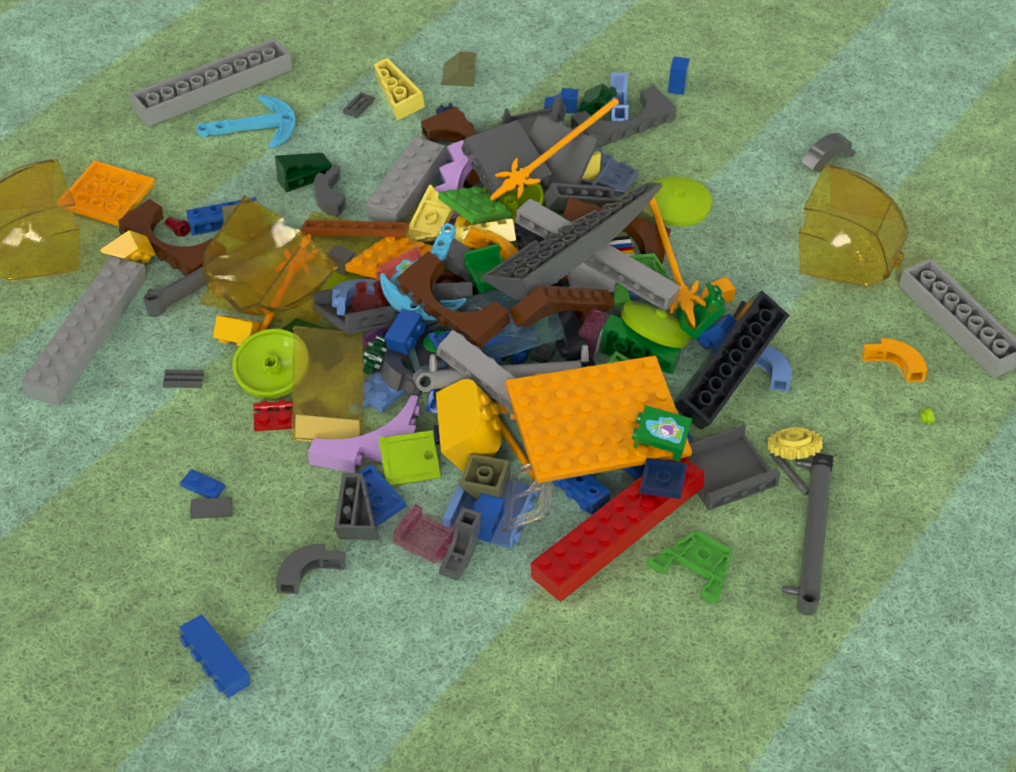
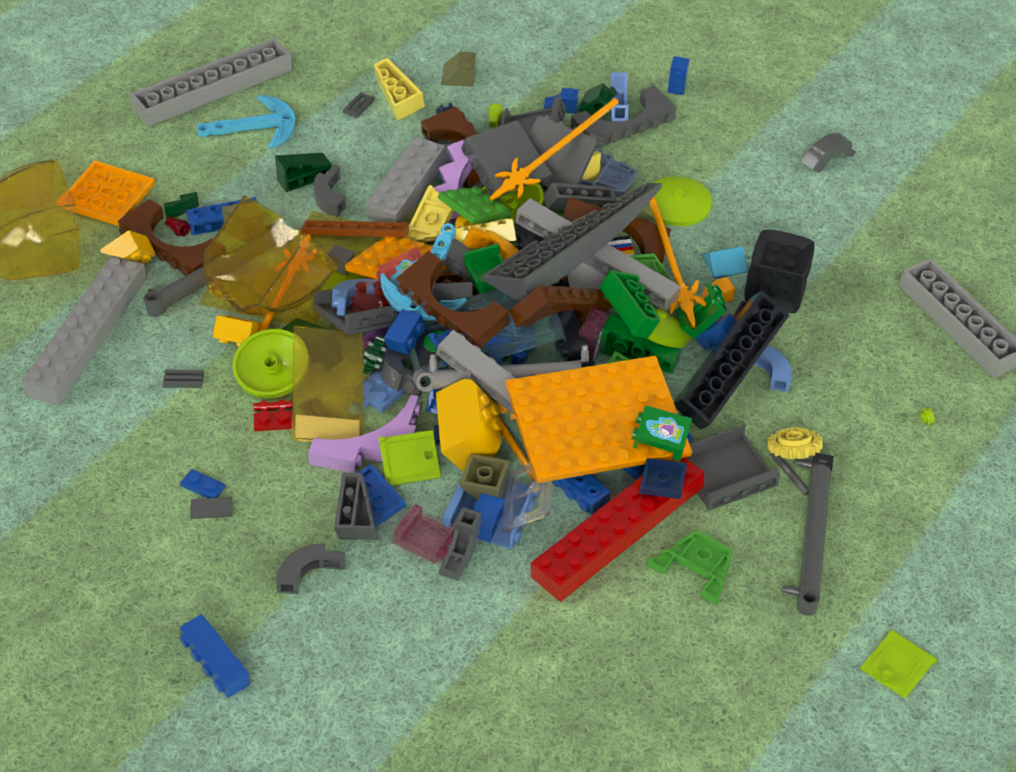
(179, 207): none -> dark green slope
(495, 114): none -> lime cone
(542, 353): dark grey plate -> none
(630, 302): none -> green wedge
(726, 262): none -> medium azure slope
(780, 268): none -> black piece
(851, 229): clear yellow windscreen -> none
(898, 663): none -> lime container
(899, 353): light orange arch -> none

